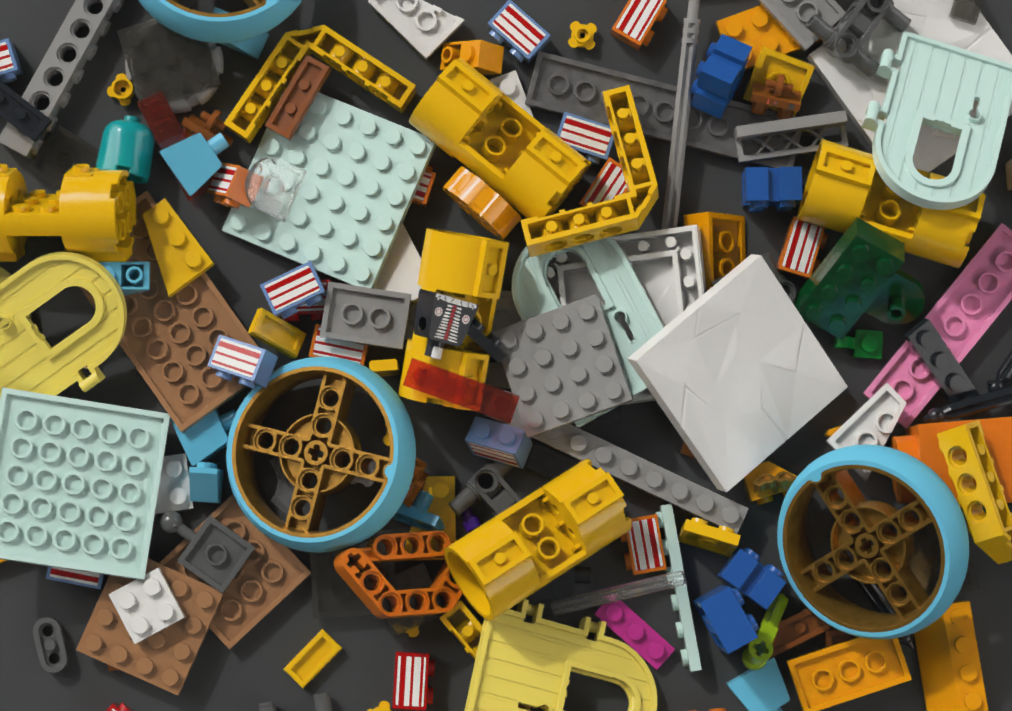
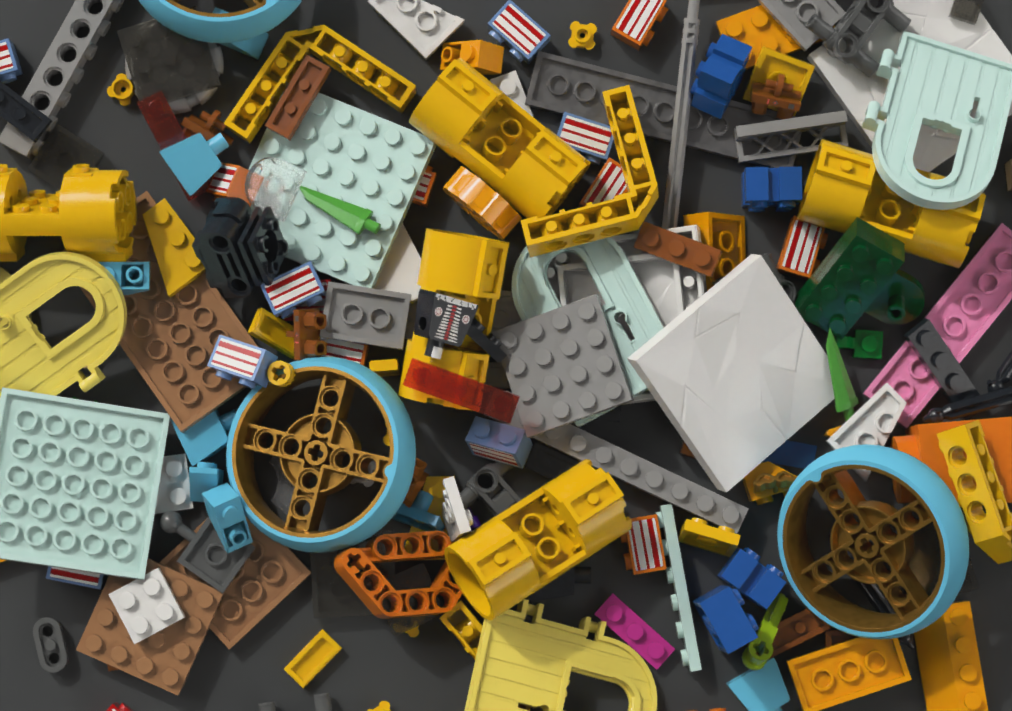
(127, 147): teal cylinder -> none
(227, 516): none -> medium azure slope
(240, 247): none -> black piece
(288, 370): none -> yellow bush
(307, 333): none -> dark orange hips
(348, 214): none -> bright green bar
(411, 680): brick -> none
(455, 517): none -> white wing
(618, 592): clear axle -> none
(678, 249): none -> dark orange plate
(793, 454): none -> blue sticker
(843, 391): none -> bright green bar

